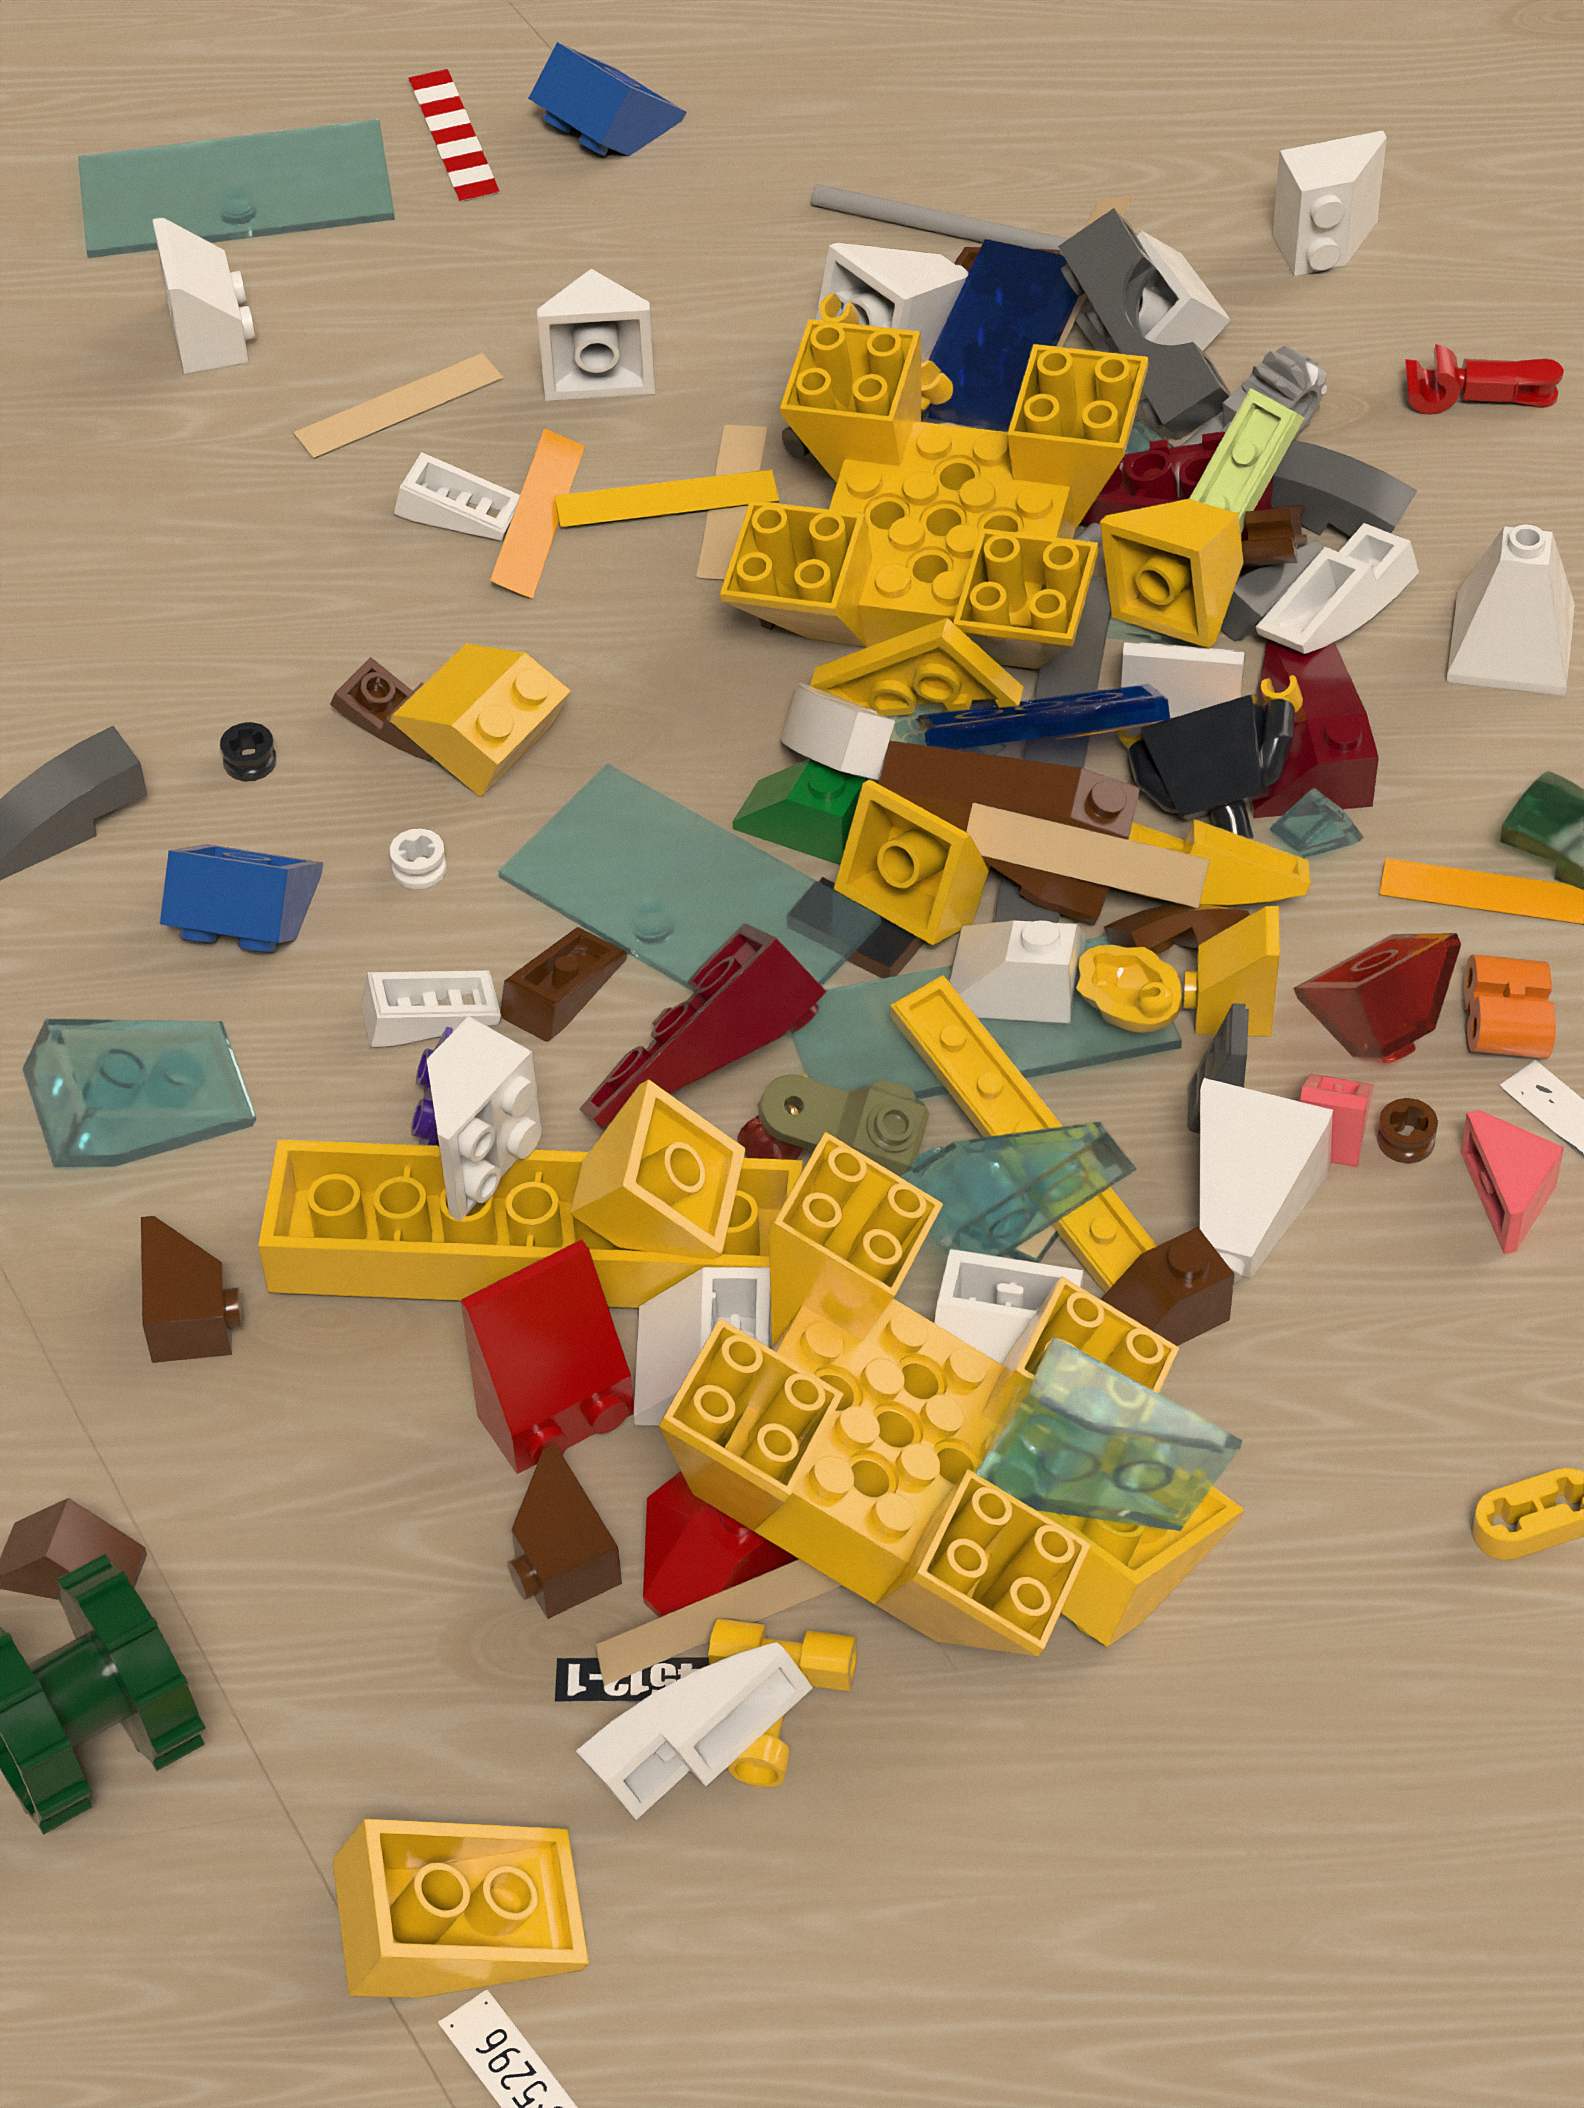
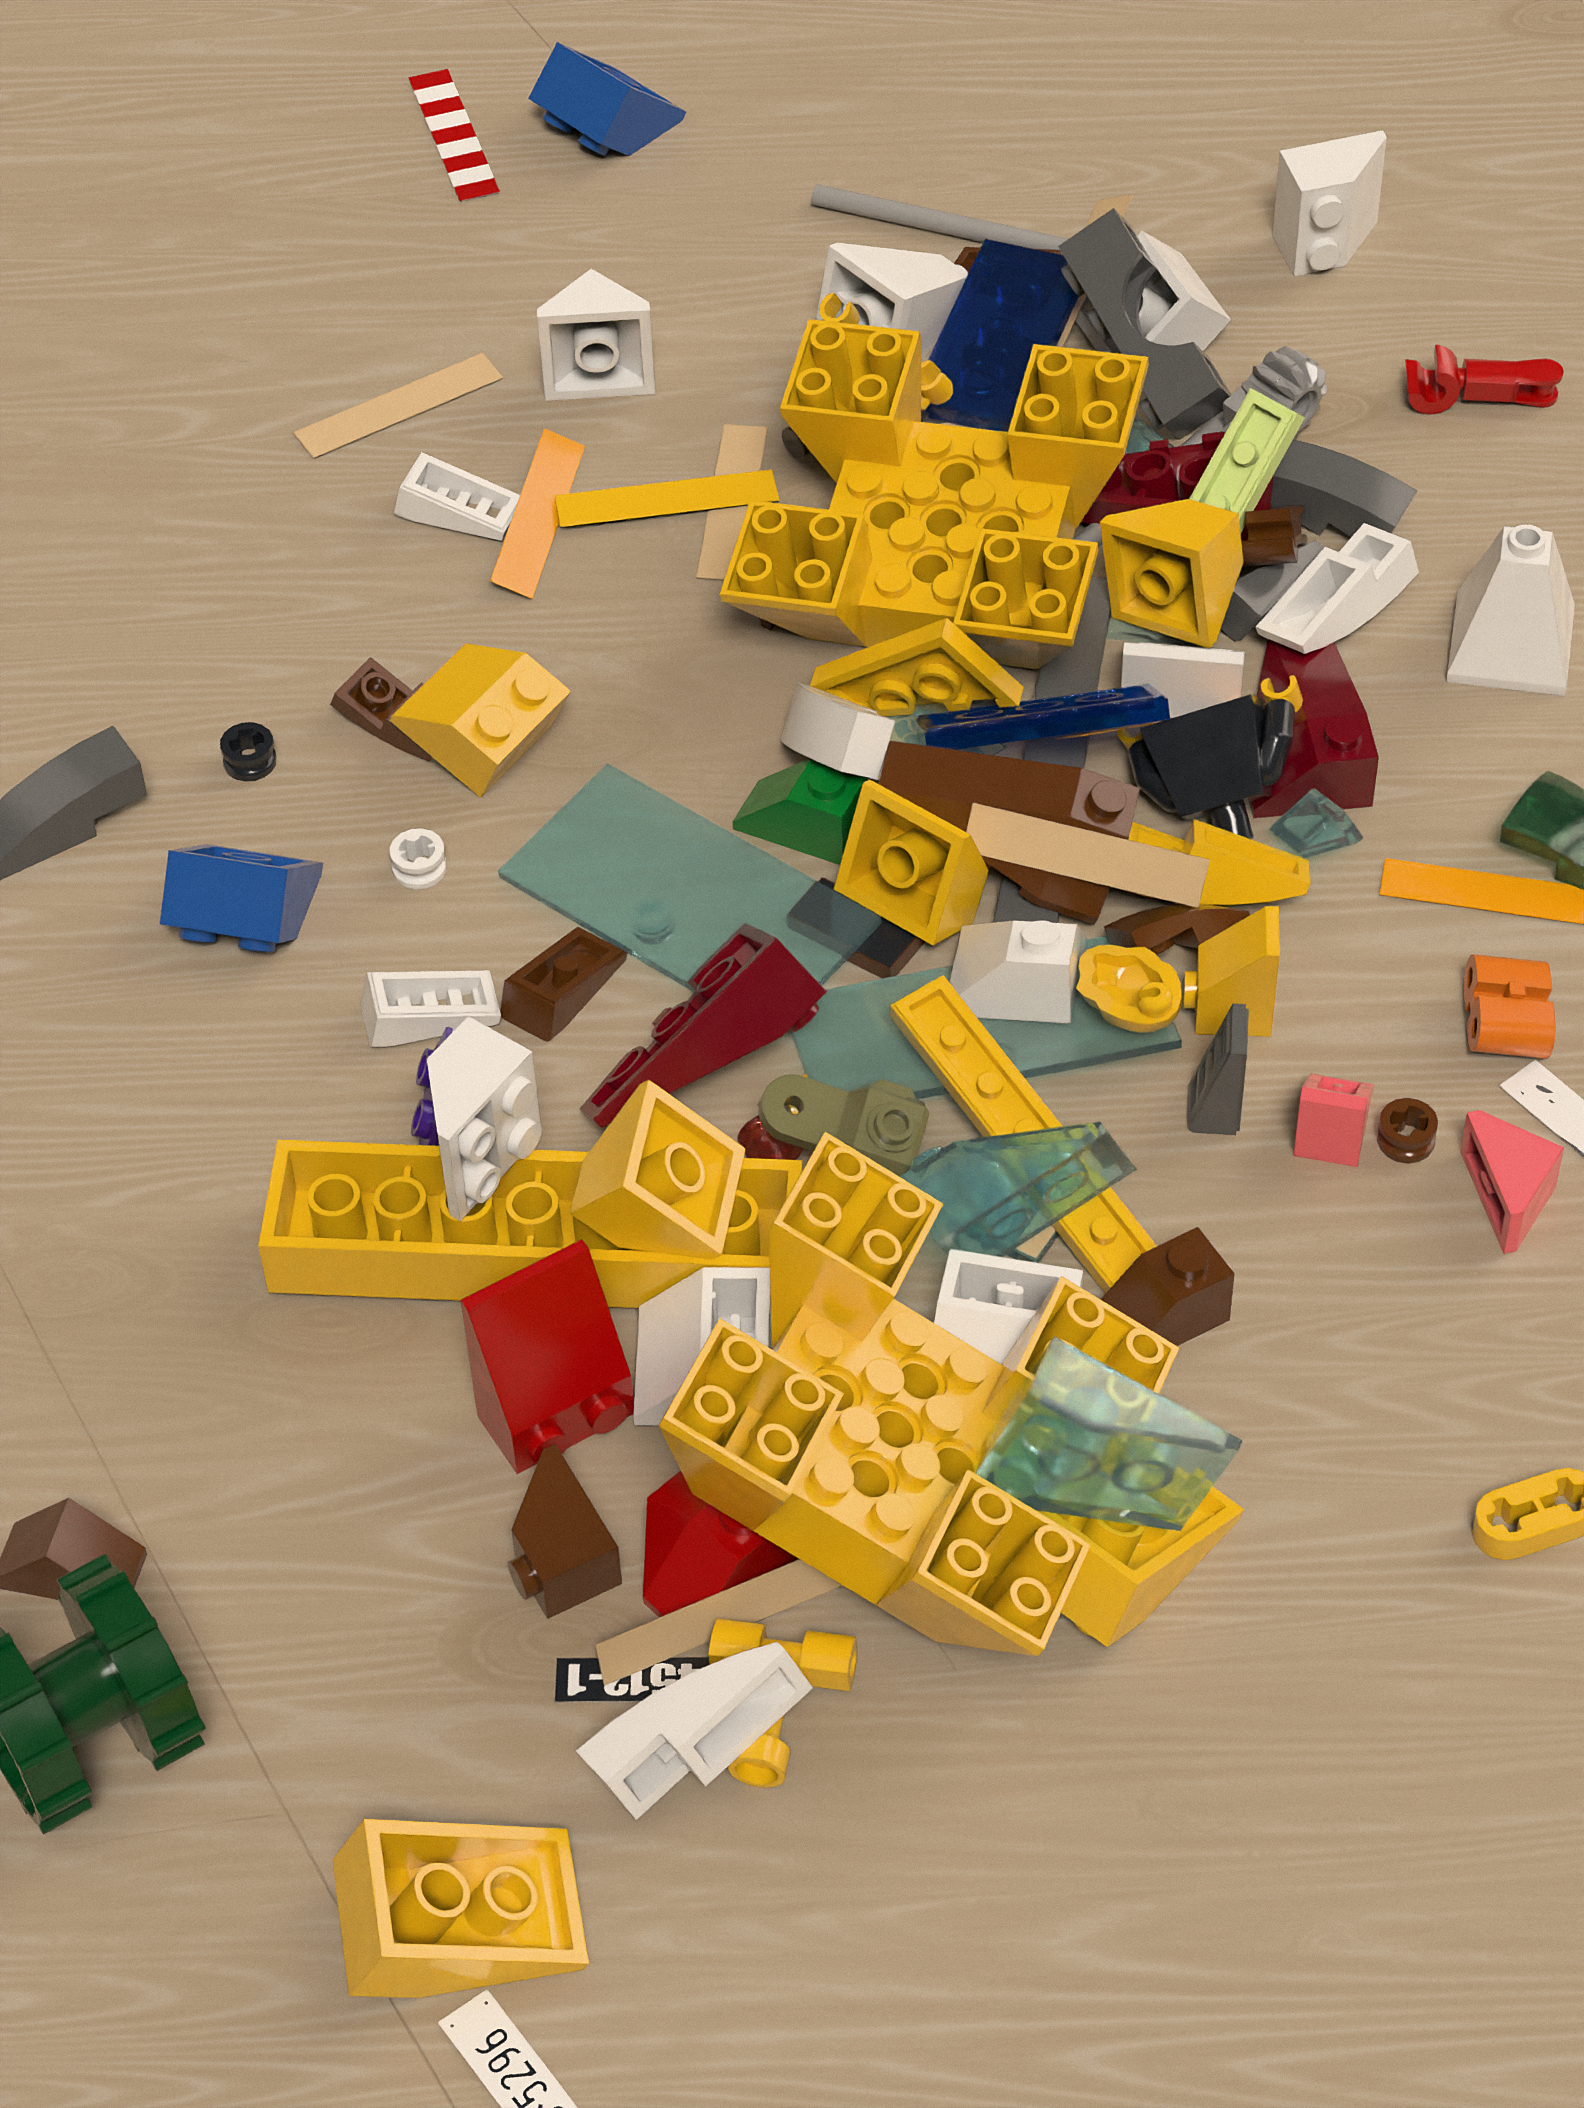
(133, 1088): clear light blue slope -> none
(184, 1297): reddish brown slope -> none
(202, 300): white slope -> none
(236, 186): clear light blue piece -> none
(1257, 1169): white slope -> none
(1384, 994): clear red slope -> none

